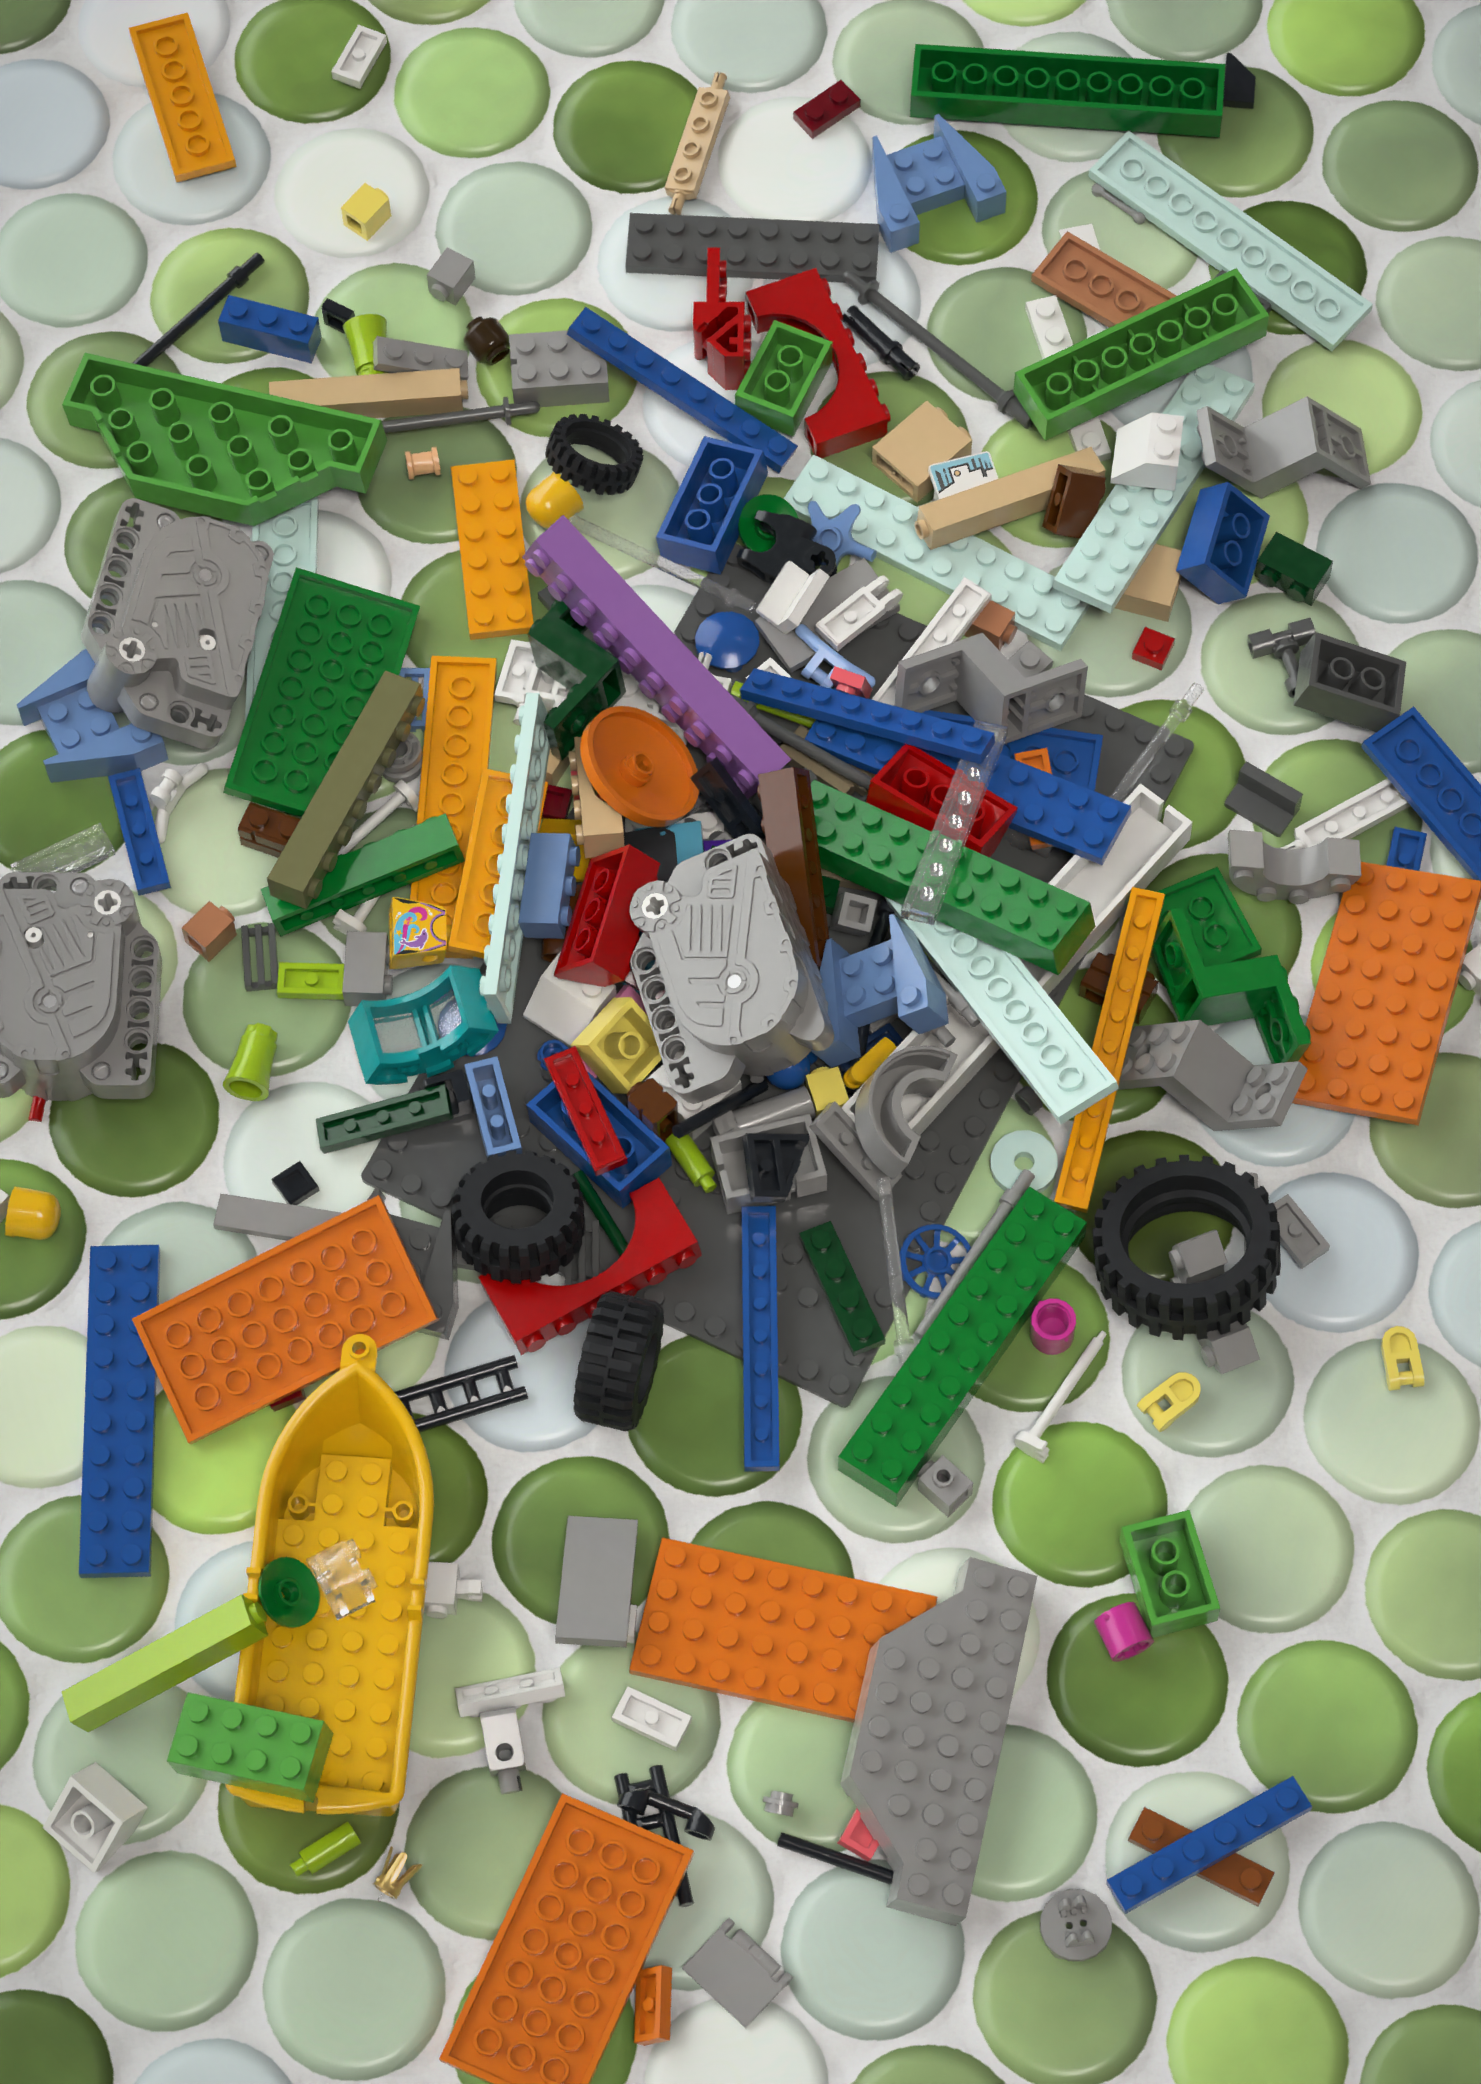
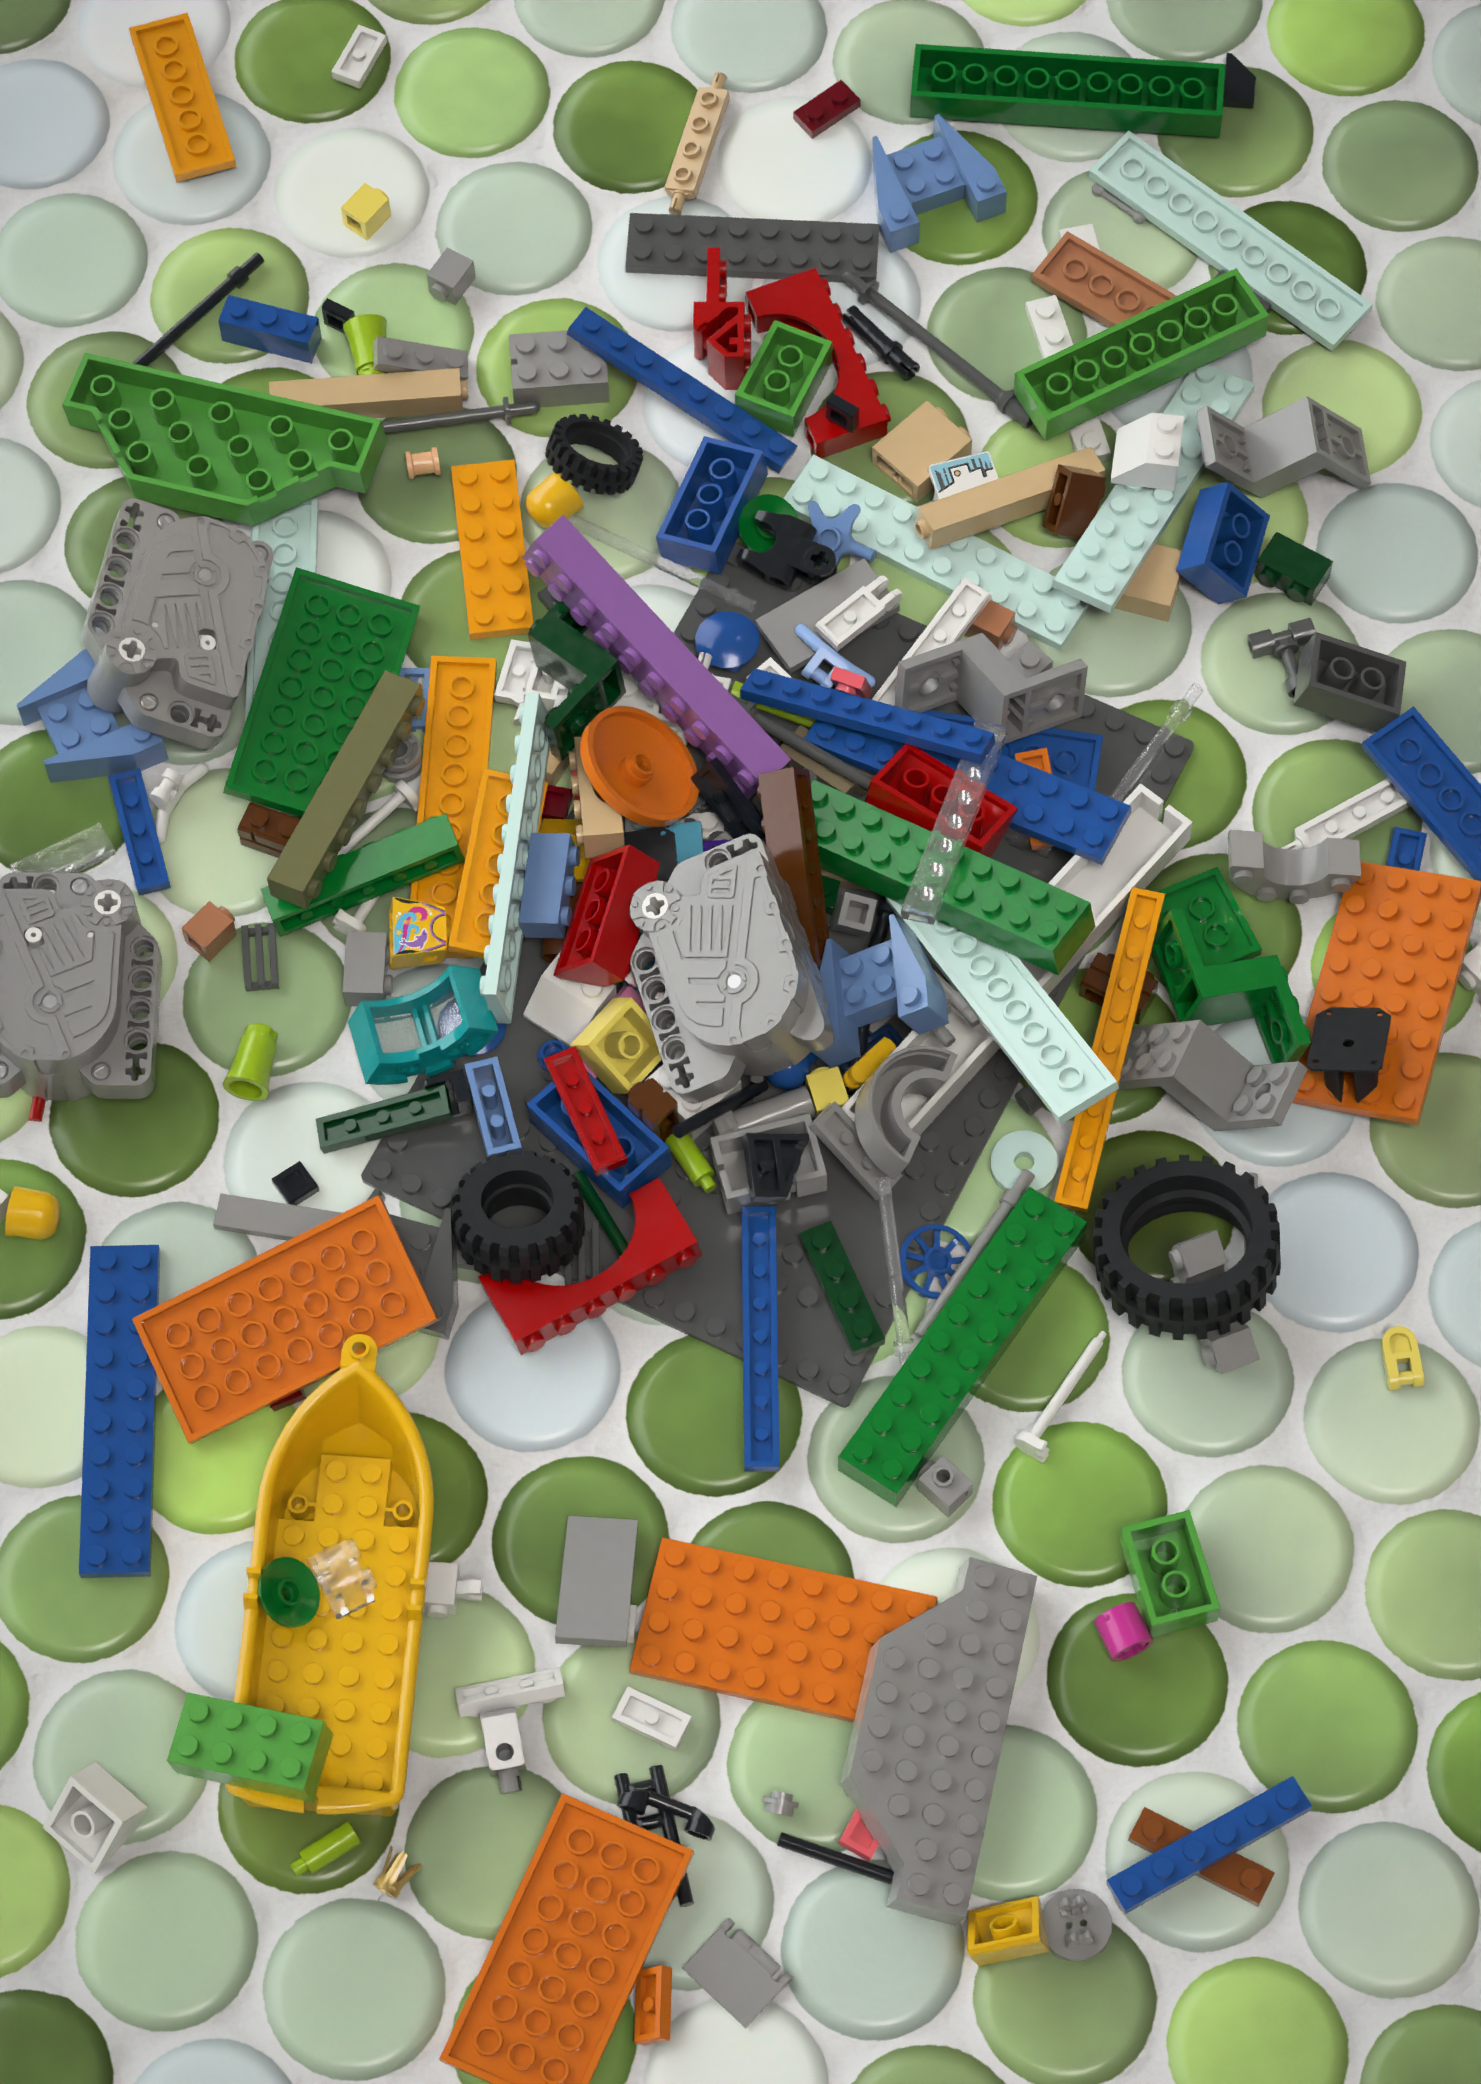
(165, 1663): lime brick -> none
(310, 981): lime plate -> none
(467, 1379): black bar -> none
(487, 340): dark brown head -> none
(618, 1361): black tyre -> none
(791, 596): white panel -> none
(842, 413): none -> black tile
(1006, 1931): none -> yellow slope
(1052, 1326): dark pink piece -> none
(1153, 648): red plate -> none
(1180, 1391): light yellow plate -> none
(1264, 800): dark grey panel -> none
(1298, 1233): light grey plate -> none
(1349, 1043): none -> black piece

